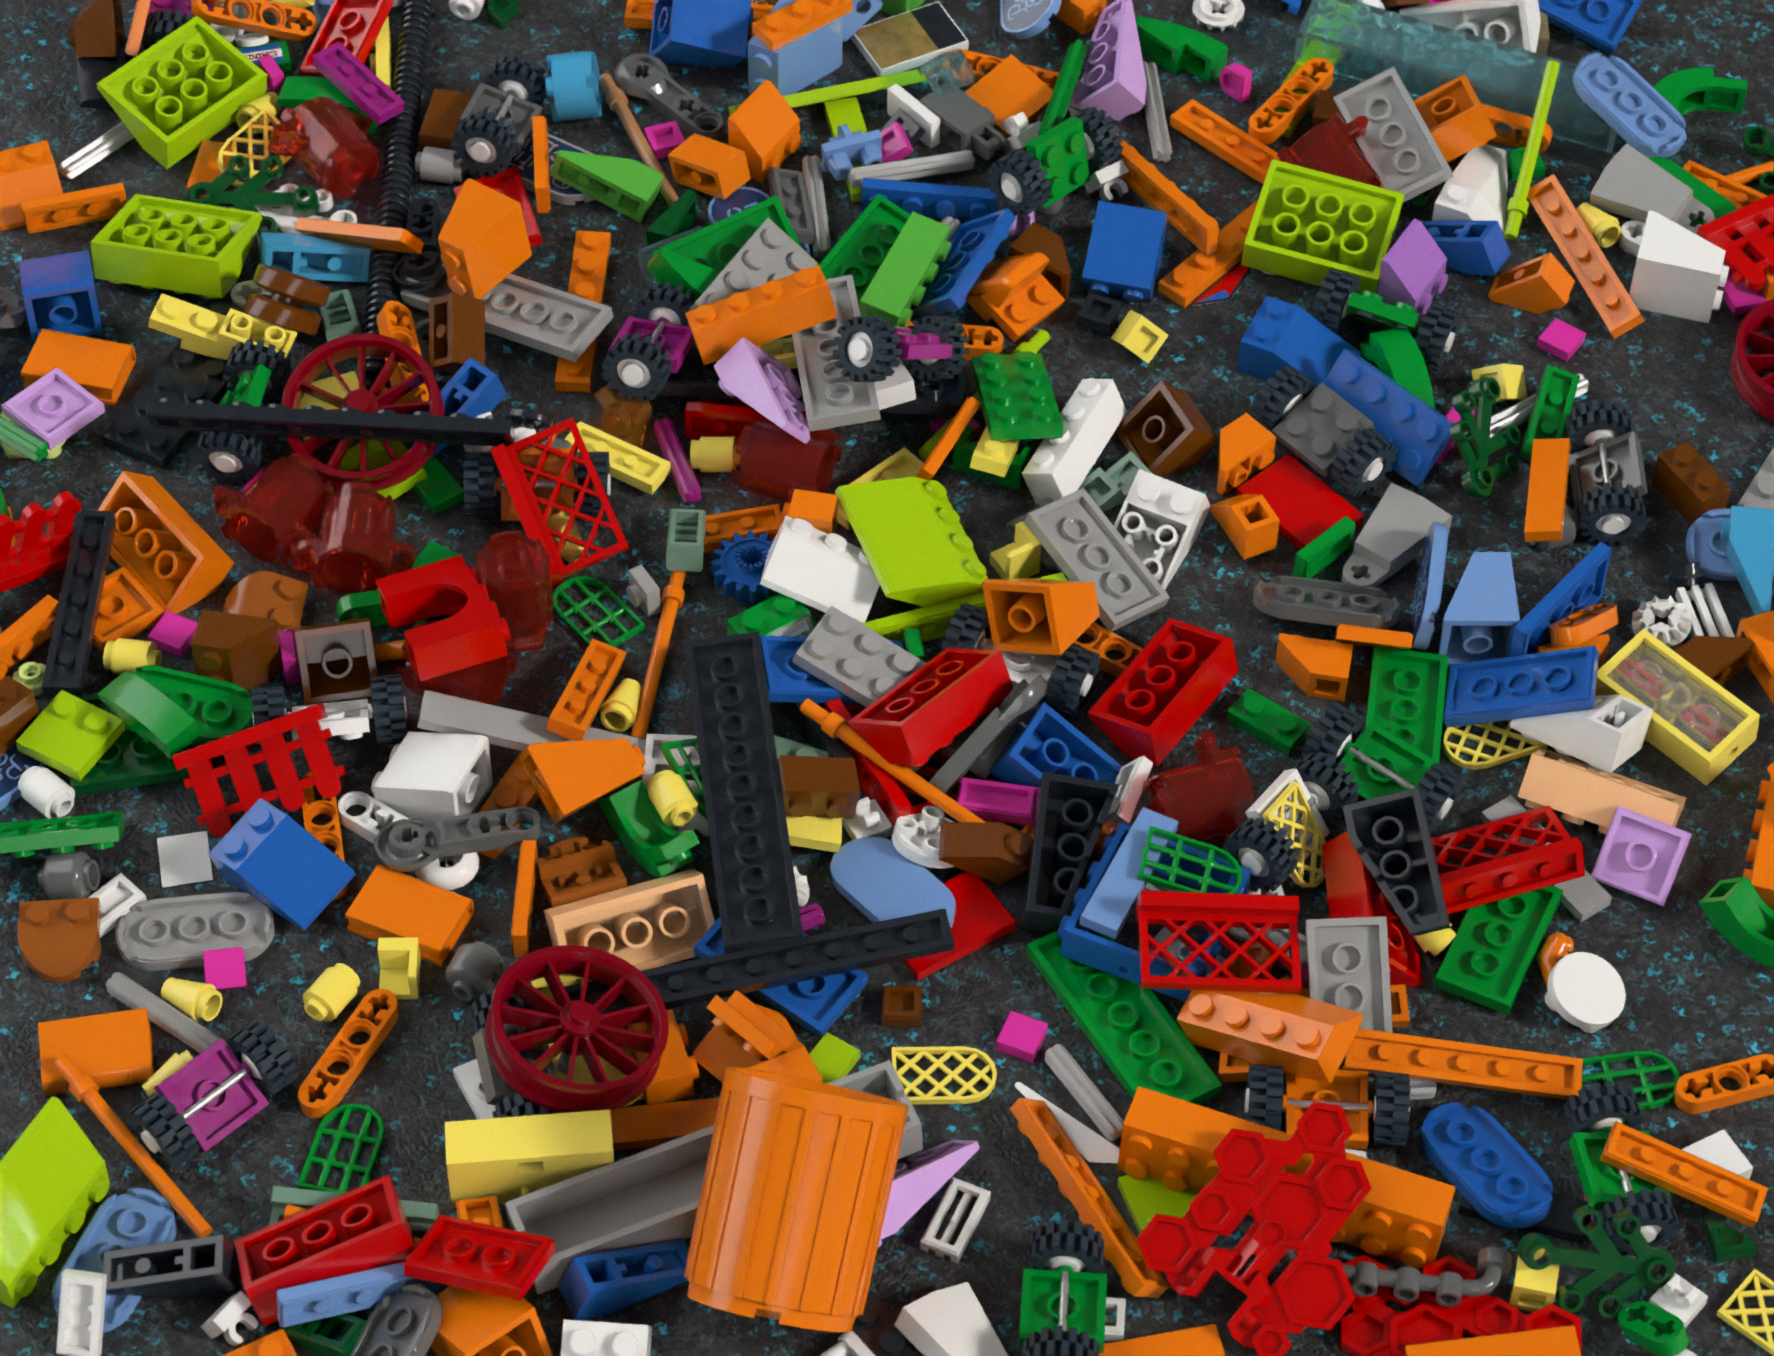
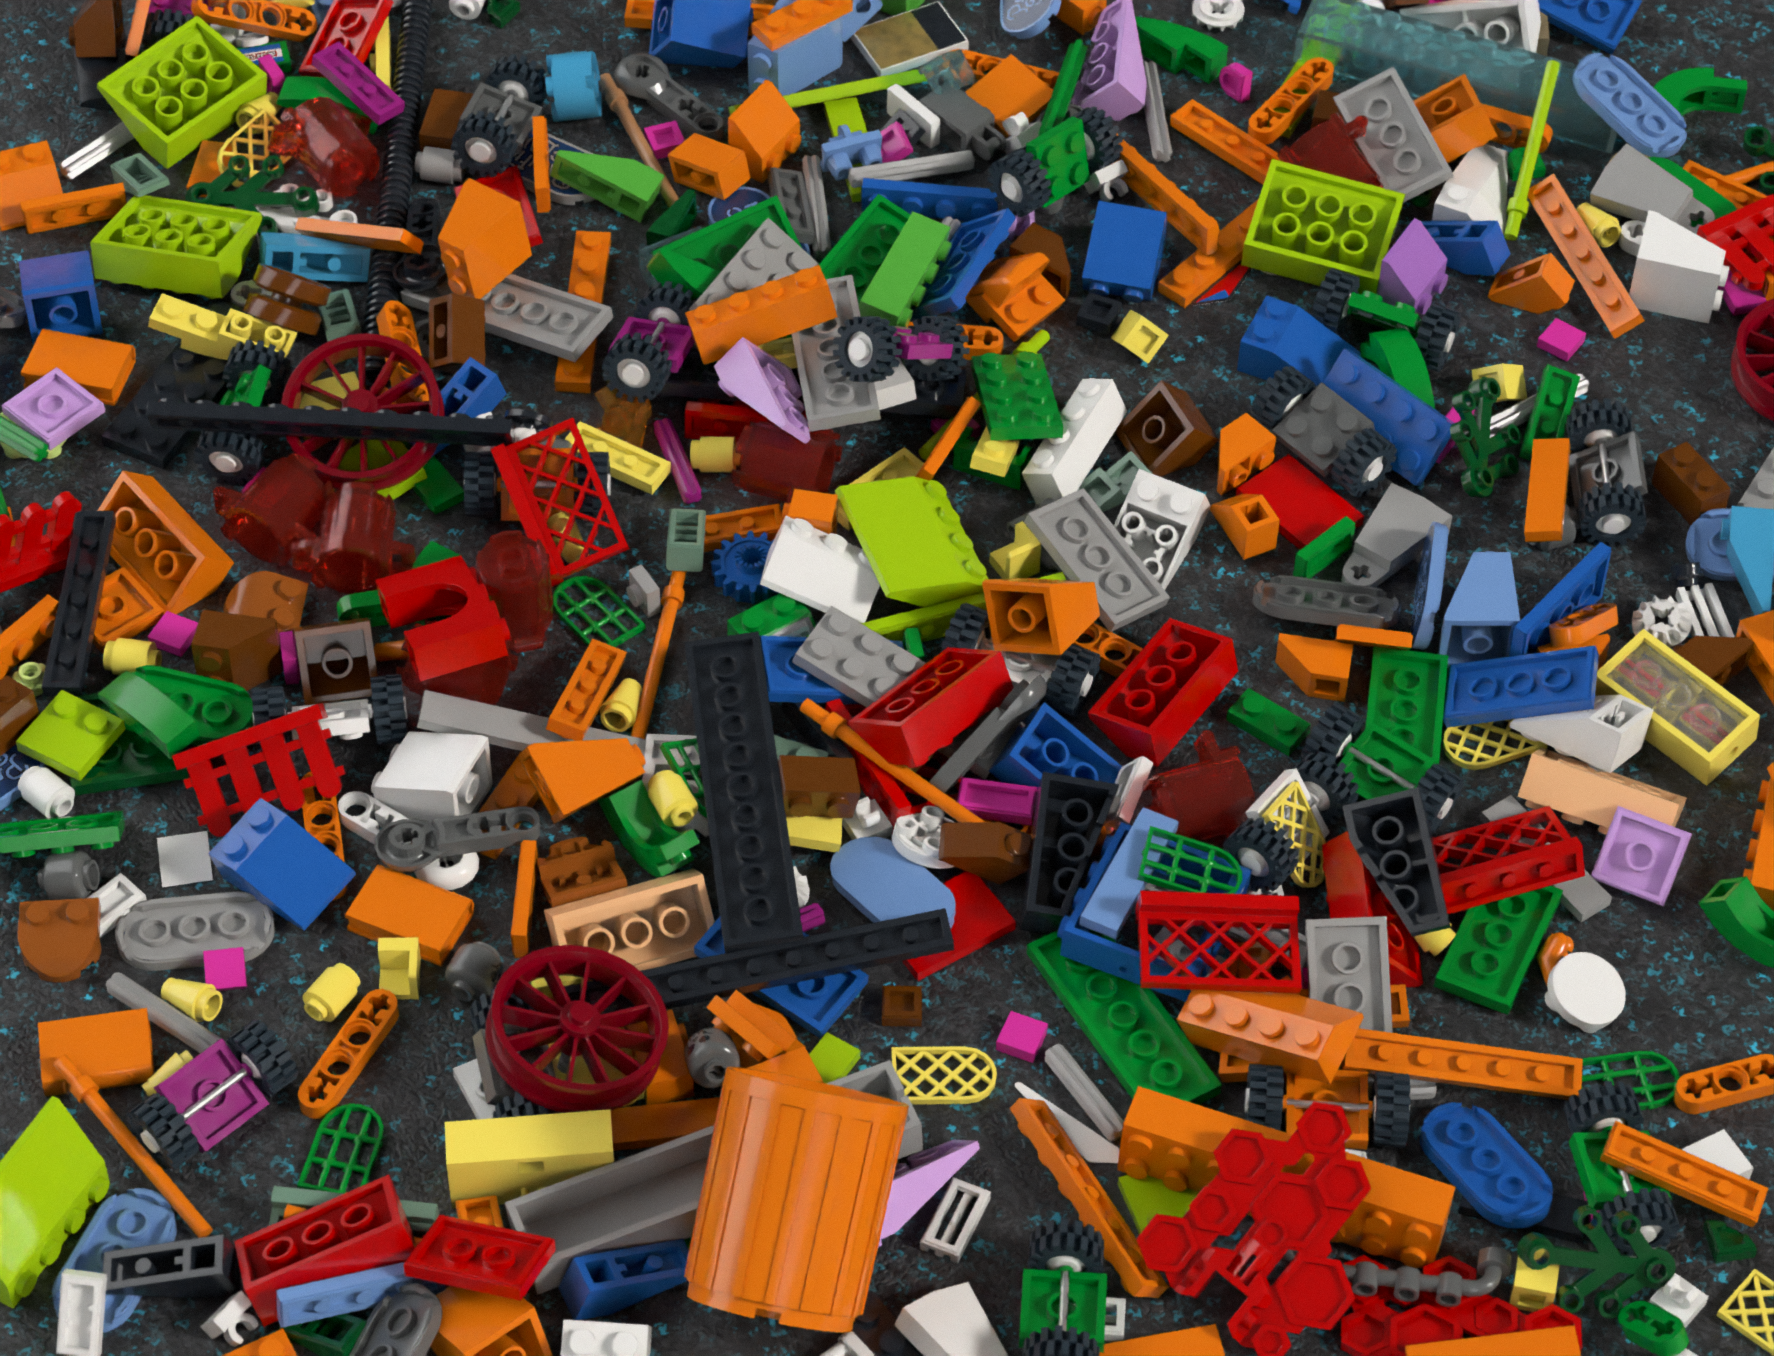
(138, 175): none -> sand green slope
(708, 1055): none -> dark grey head

